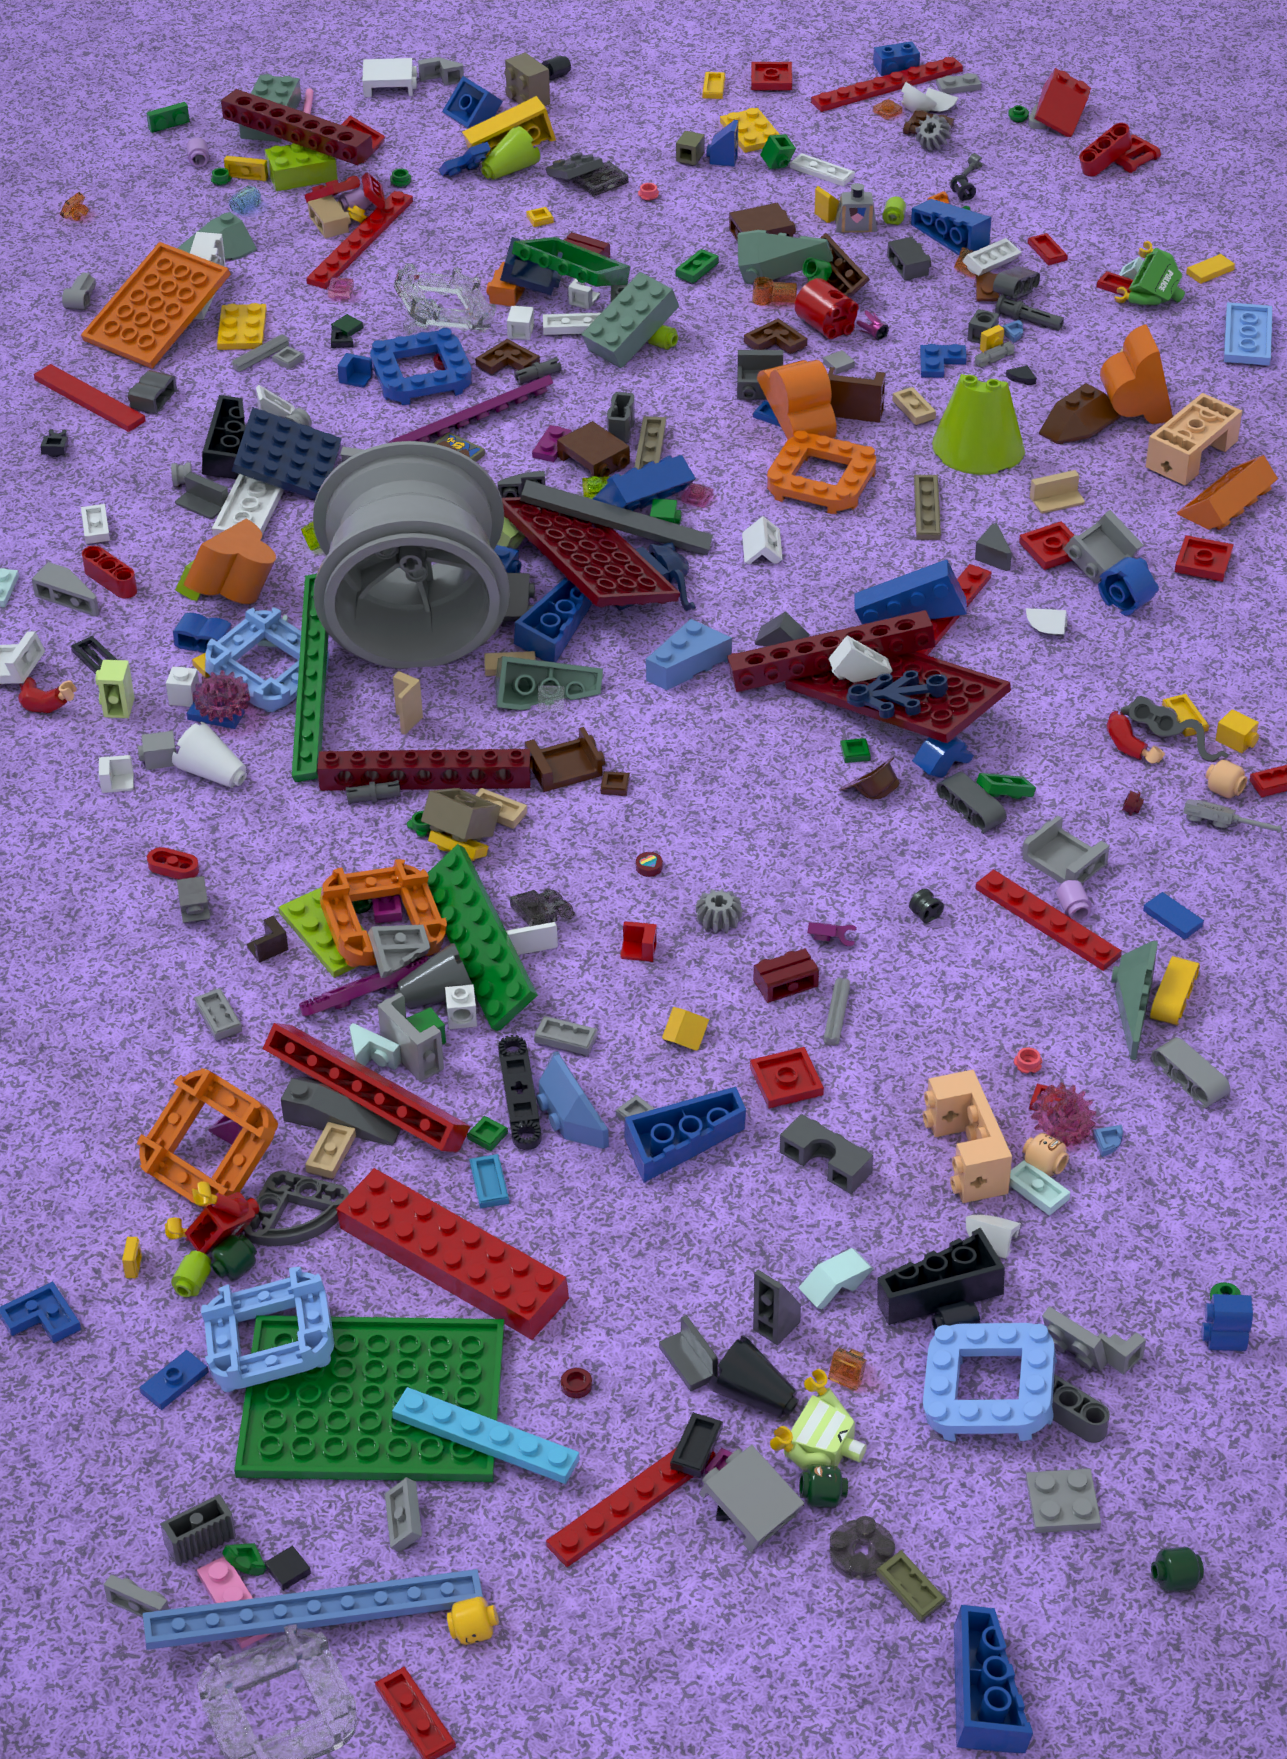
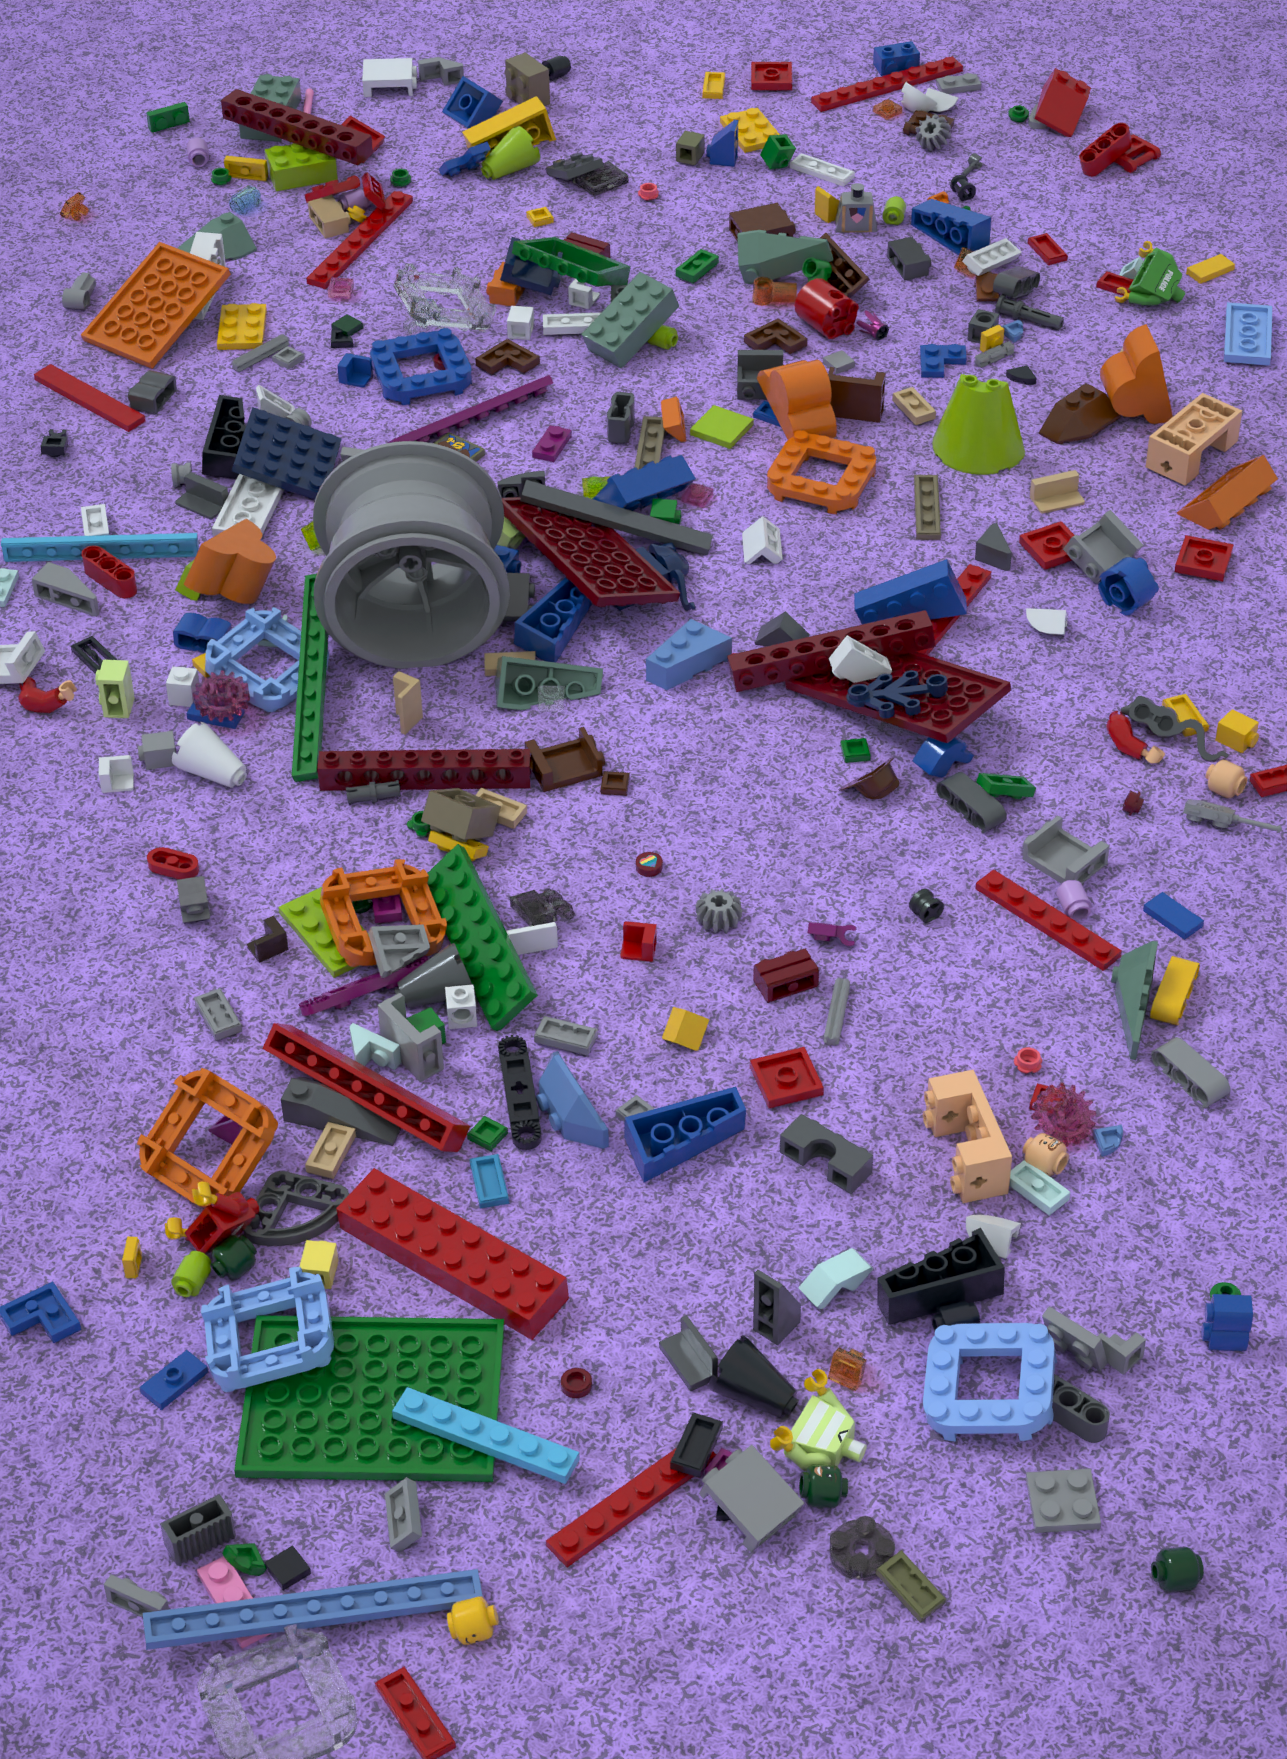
(117, 545): none -> medium azure tile
(320, 1259): none -> light yellow brick
(537, 370): dark grey pin -> none
(594, 449): reddish brown panel -> none
(673, 418): none -> orange slope
(721, 426): none -> lime tile
(986, 1695): blue wedge -> none

